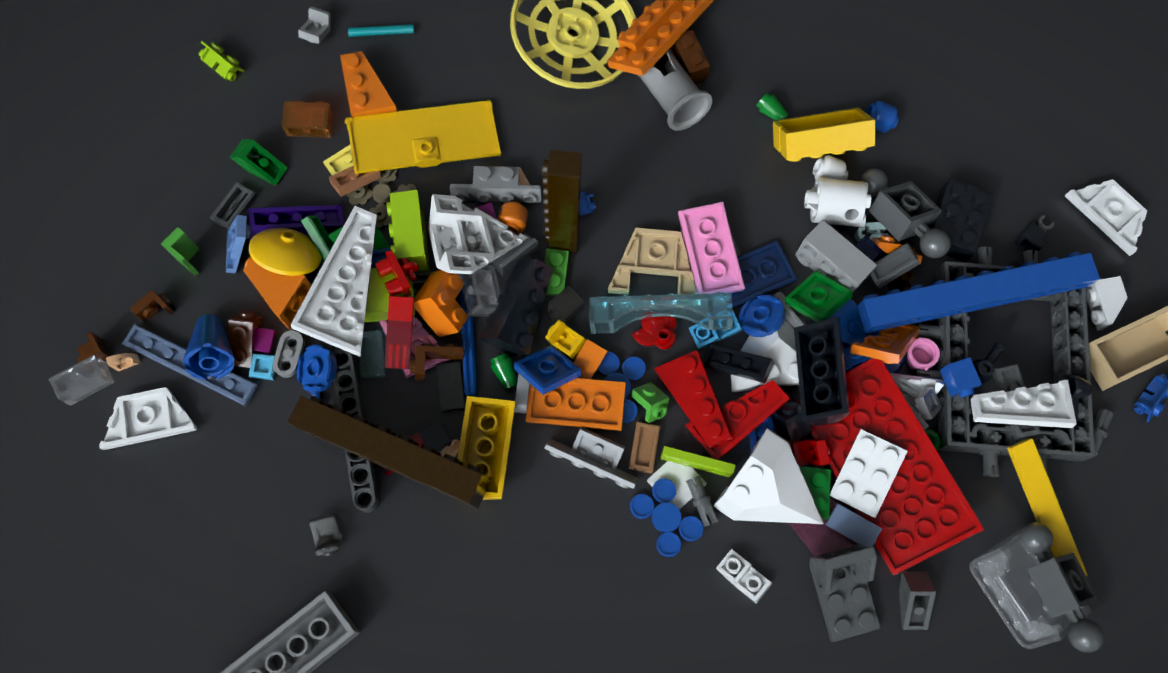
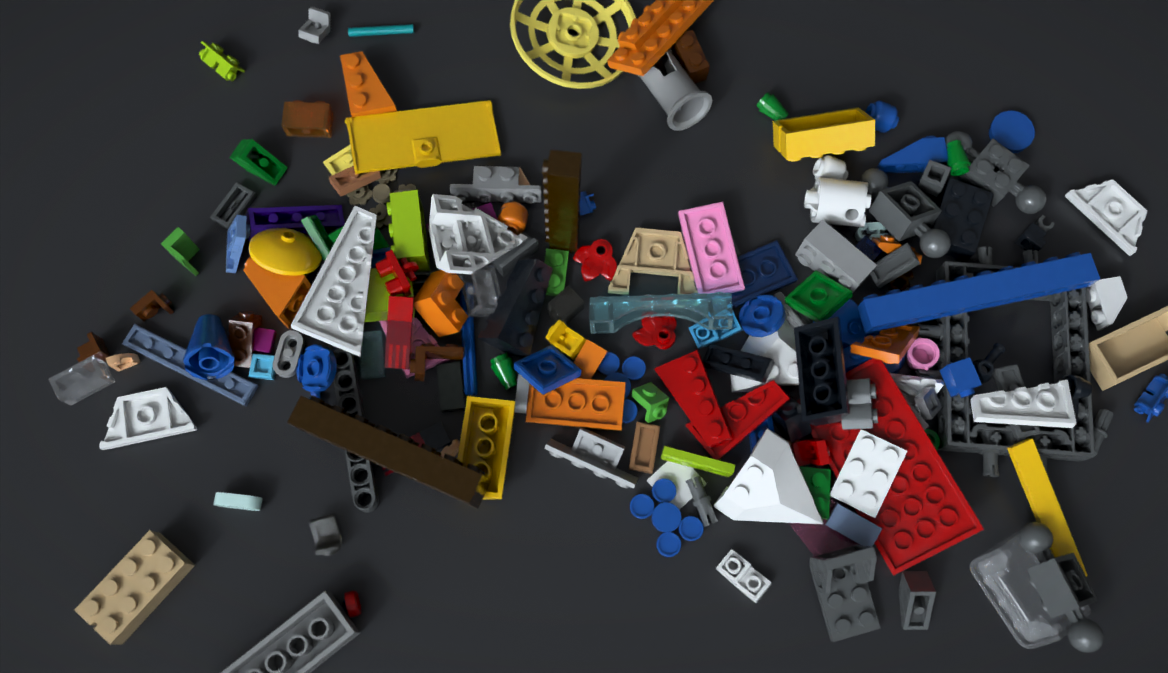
(134, 588): none -> tan piece
(238, 501): none -> light aqua beam
(351, 603): none -> red tile
(595, 263): none -> red plate
(860, 398): none -> dark grey brick
(916, 156): none -> blue slope
(933, 178): none -> dark grey brick
(957, 158): none -> green cone
(997, 172): none -> dark grey brick
(1012, 130): none -> blue tile

